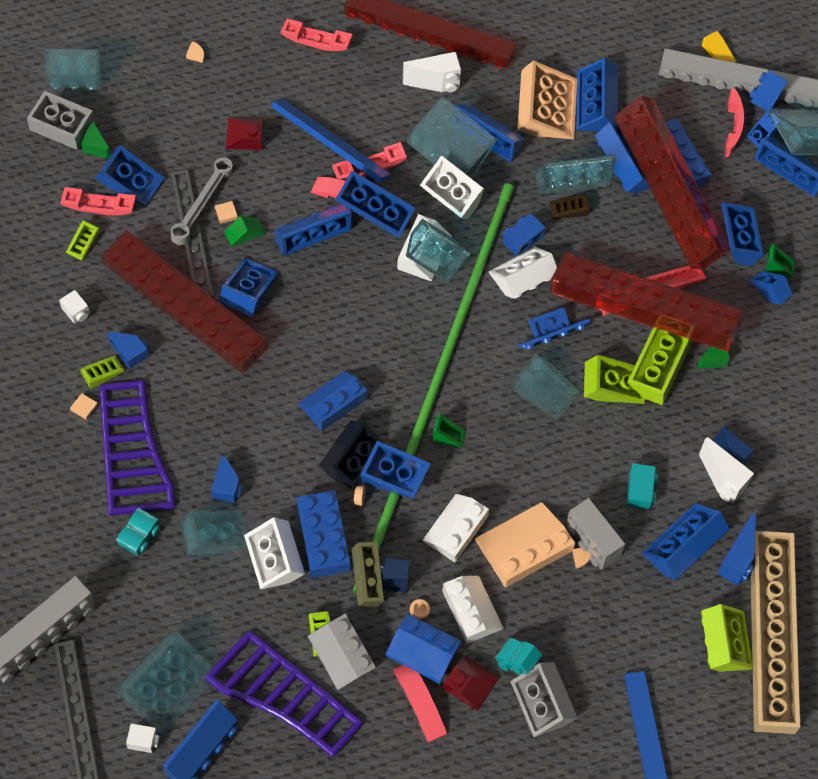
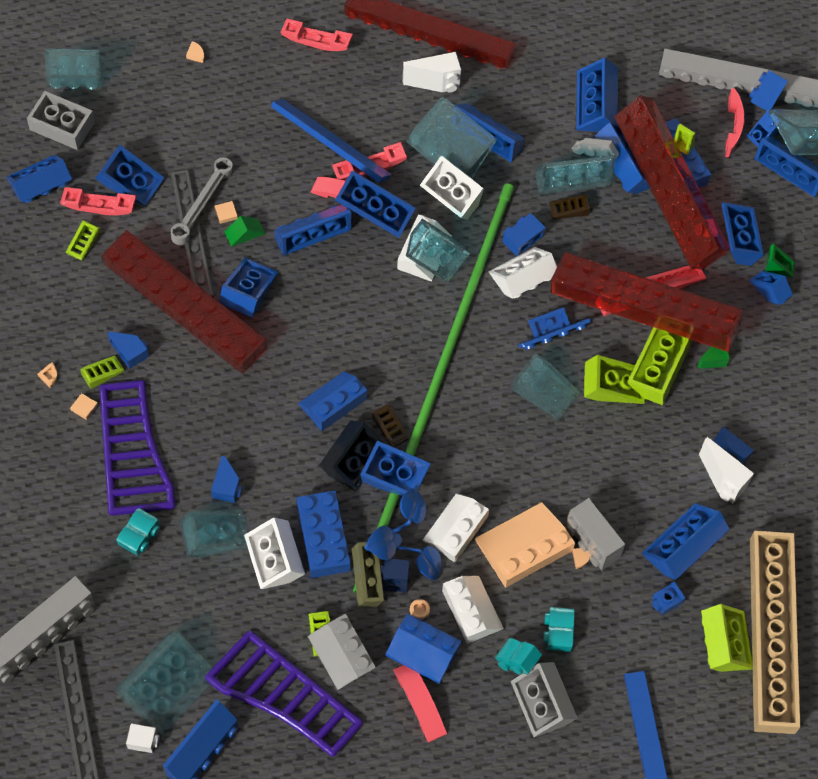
(39, 178): none -> blue slope
(48, 375): none -> light nougat tile
(74, 307): white brick -> none
(94, 143): green slope -> none
(245, 133): dark red slope -> none
(359, 495): light nougat tile -> none
(386, 409): none -> dark brown slope
(386, 541): none -> blue plant
(447, 432): green slope -> none
(470, 682): dark red slope -> none
(547, 102): light nougat slope -> none
(560, 629): none -> teal brick
(595, 147): none -> light grey hinge
(640, 486): teal brick -> none
(663, 605): none -> blue brick
(684, 139): none -> lime slope
(717, 47): yellow slope -> none
(738, 561): blue slope -> none

